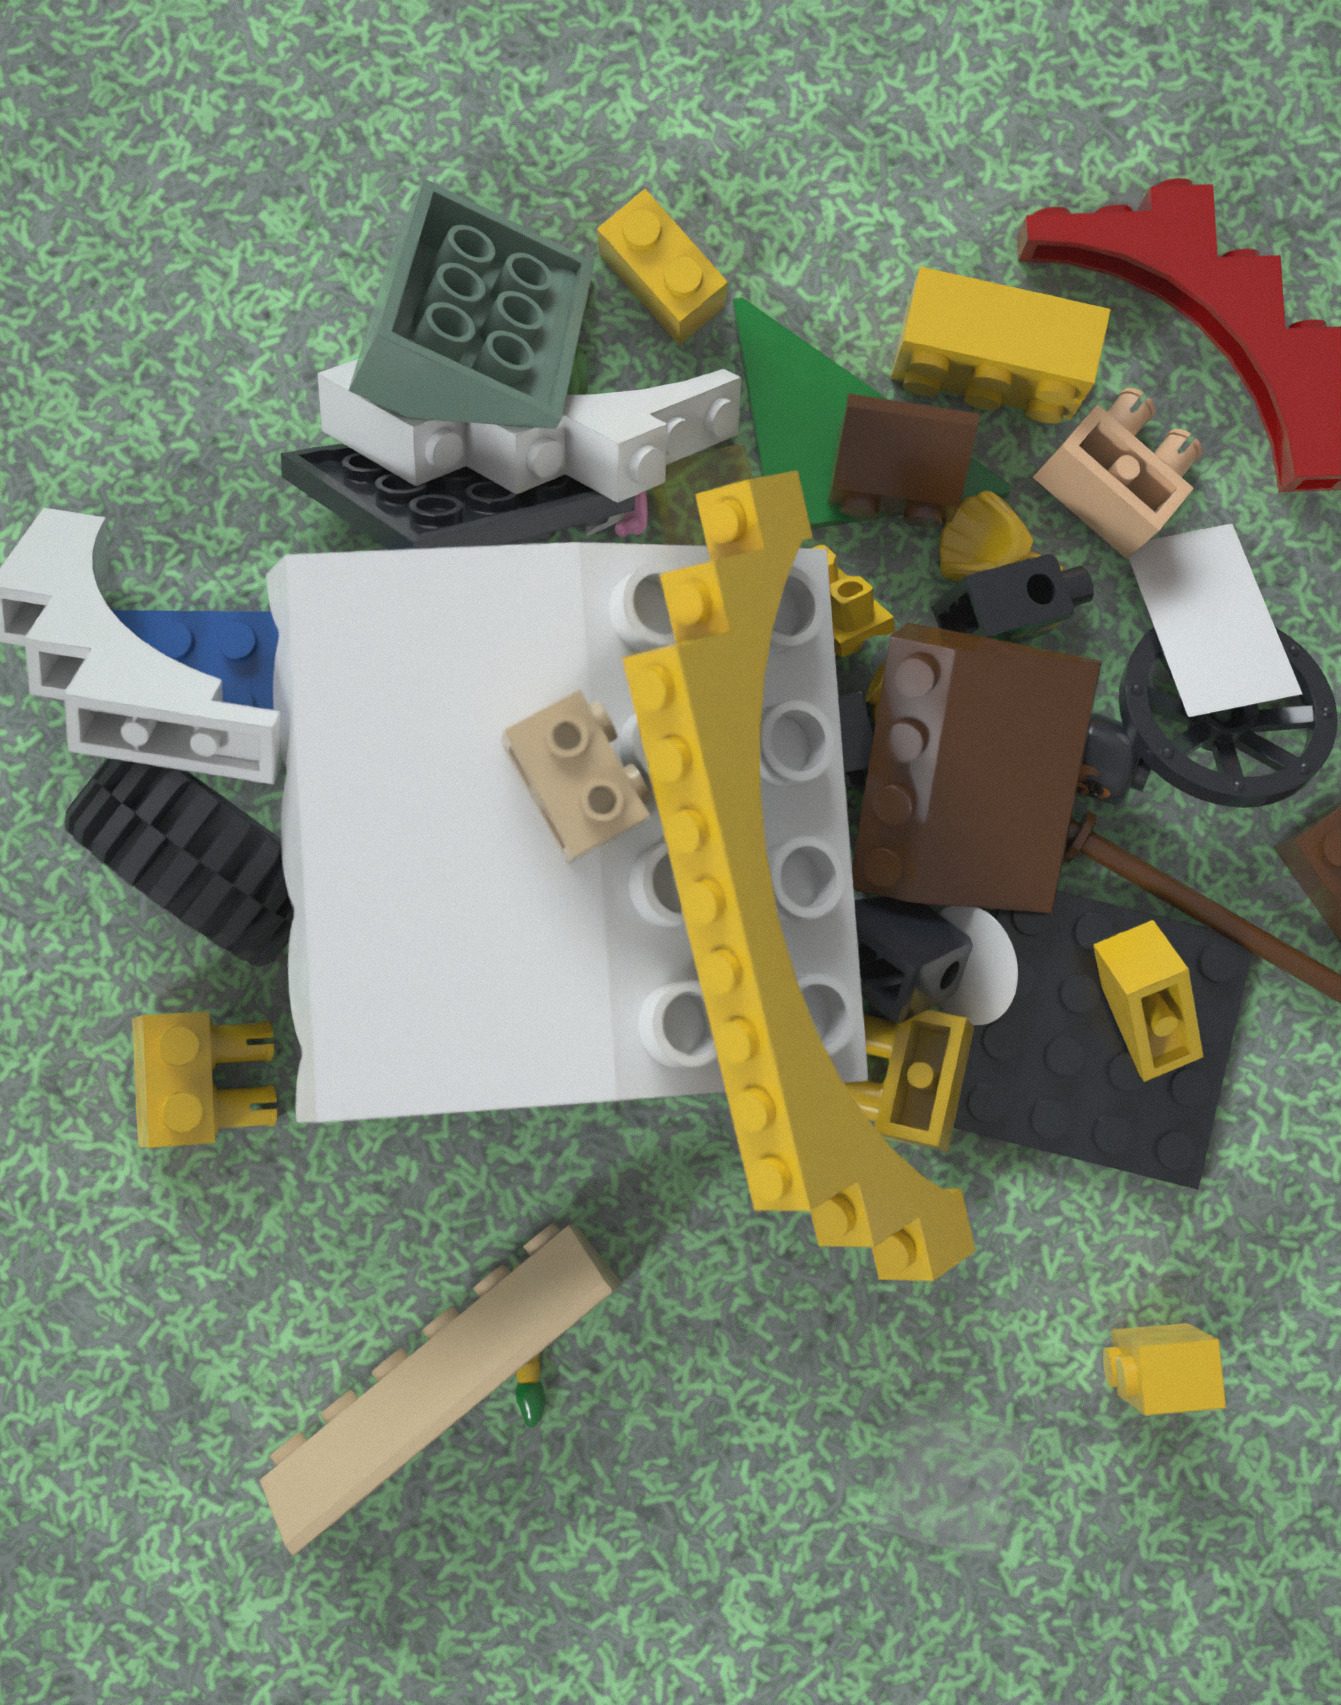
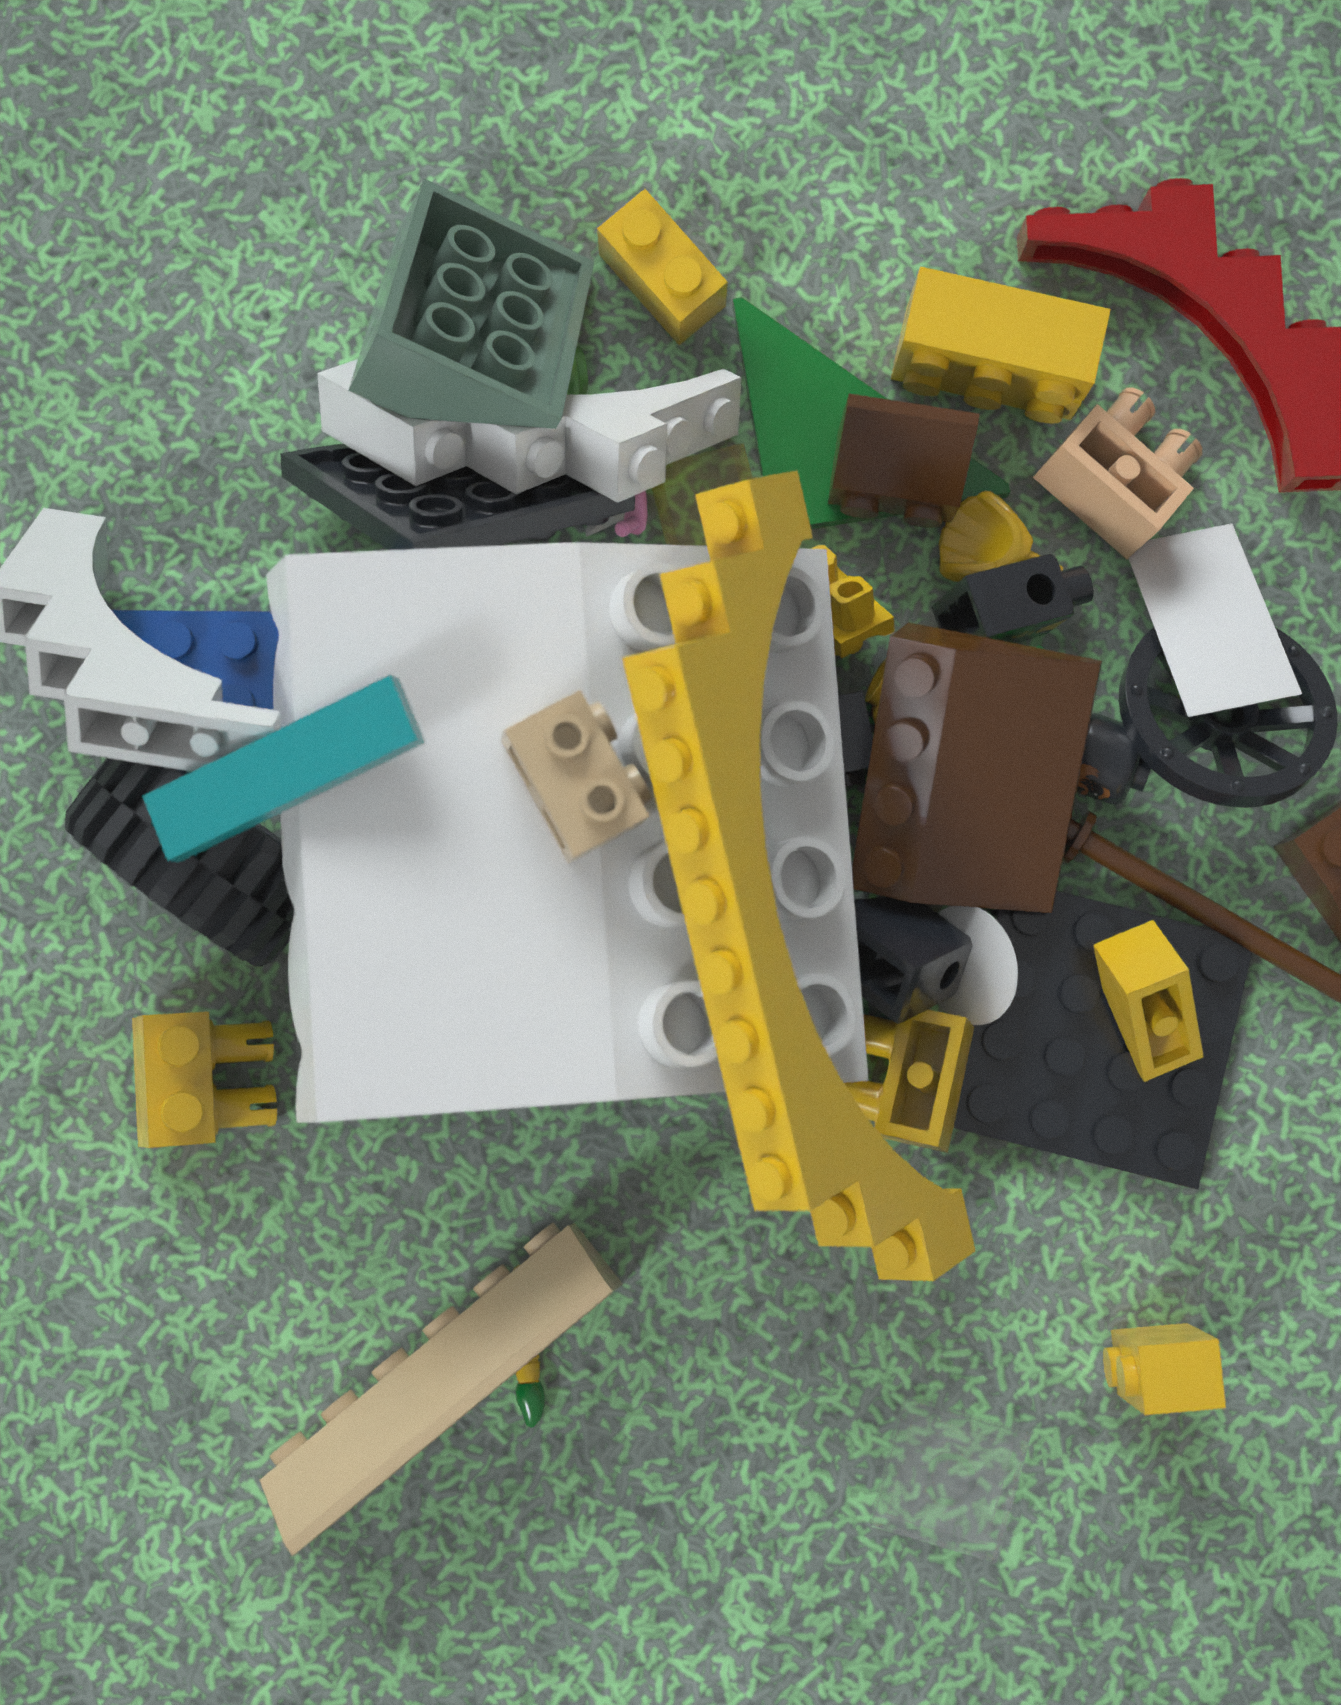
(284, 769): none -> teal tile

